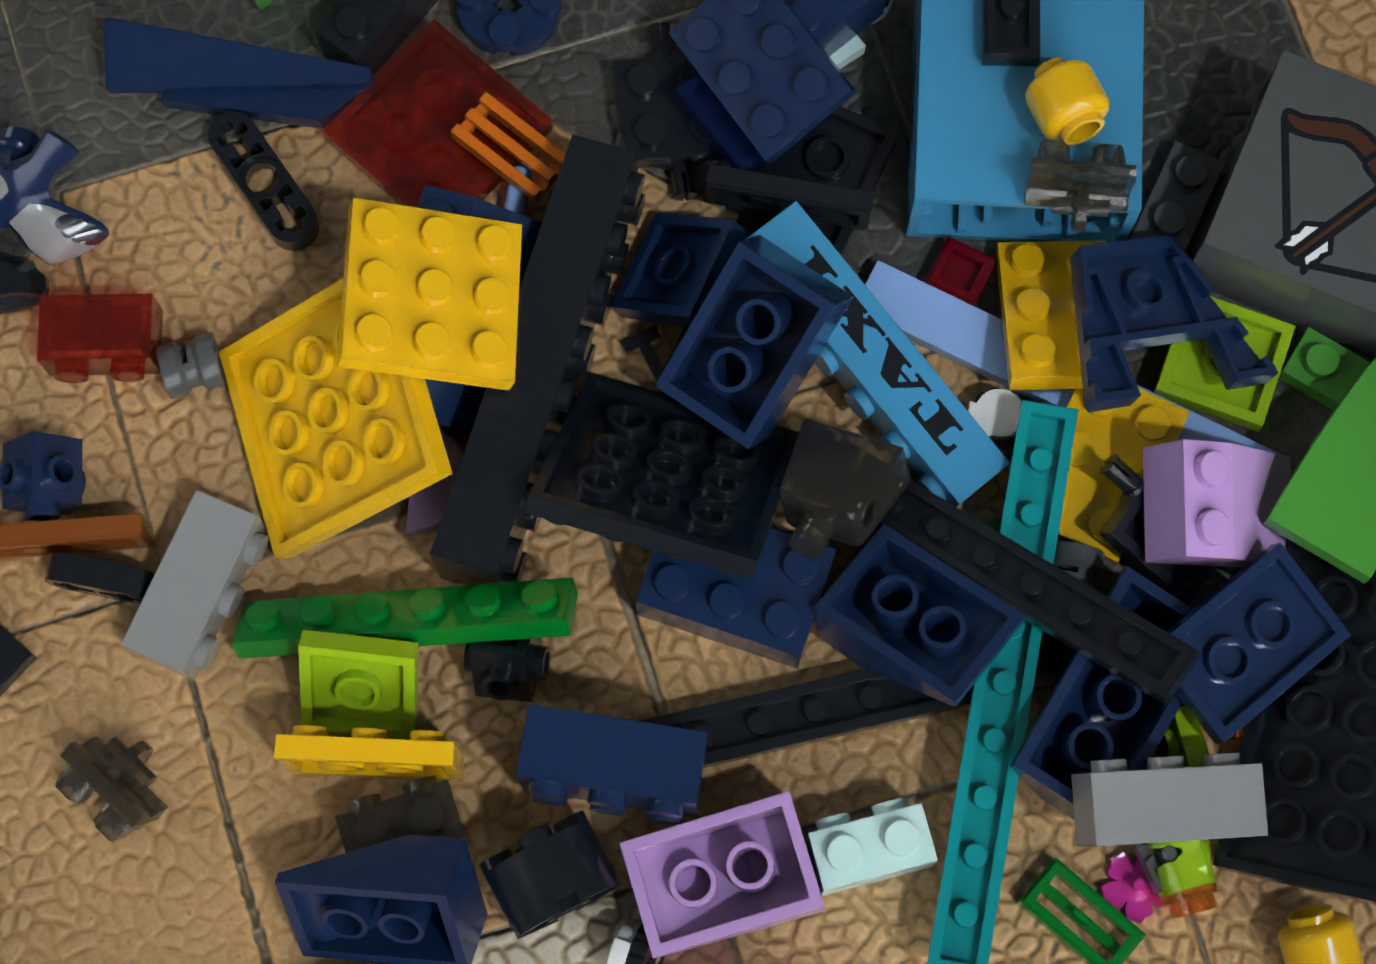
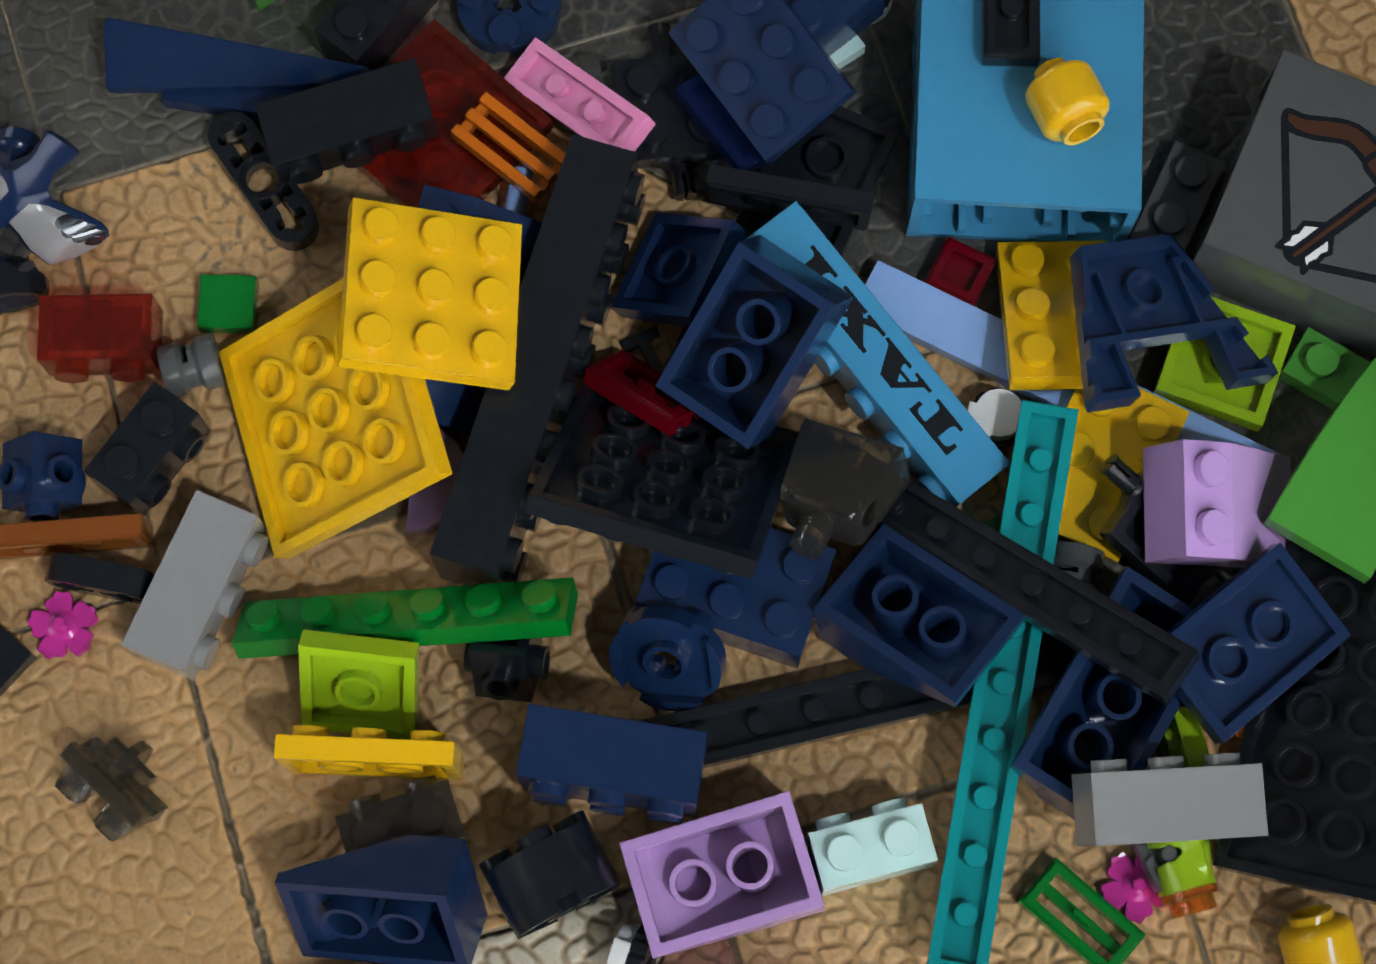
(64, 626): none -> dark pink plant
(148, 450): none -> black brick
(227, 304): none -> green tile
(347, 122): none -> black brick
(577, 98): none -> bright pink plate
(632, 386): none -> dark red tile
(673, 630): none -> dark blue plate
(1079, 186): clear smoke hips -> none

